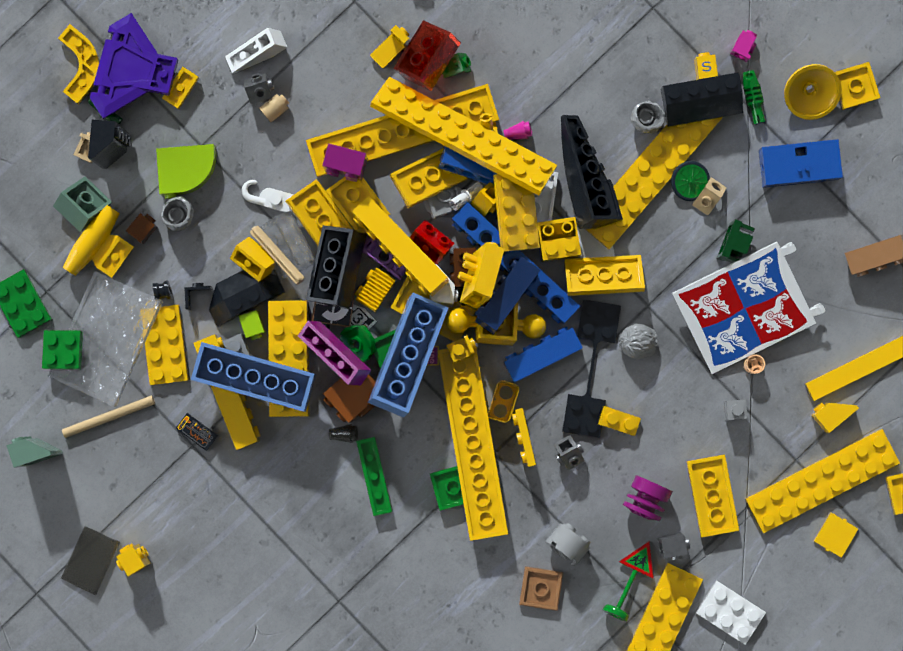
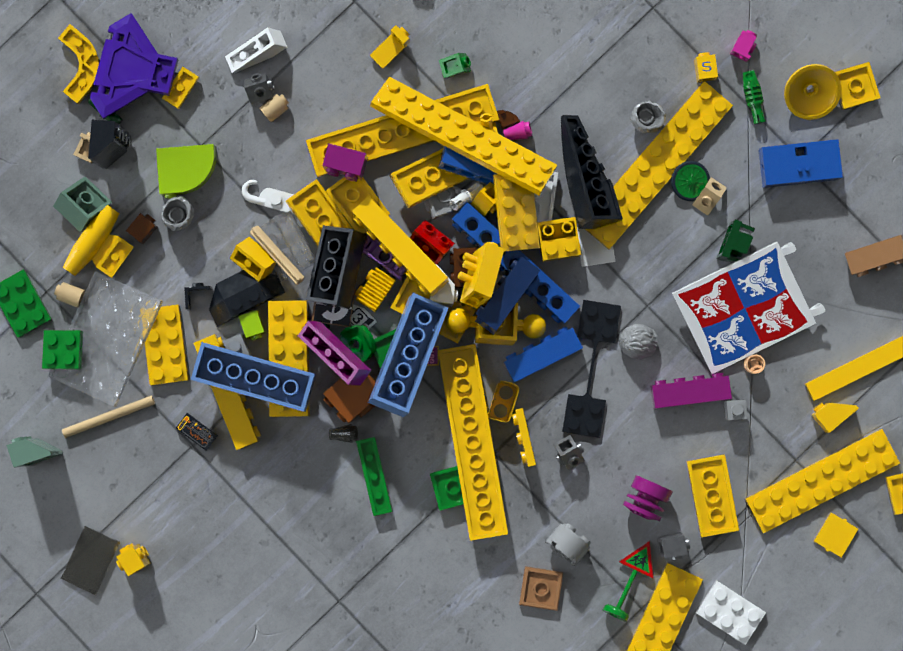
(69, 294): none -> tan brick
(162, 290): black wheel -> none
(427, 55): clear red brick -> none
(461, 348): yellow bracket -> none
(507, 119): none -> reddish brown tile
(604, 275): yellow plate -> none
(619, 421): yellow plate -> none
(691, 392): none -> magenta brick
(702, 99): black slope -> none

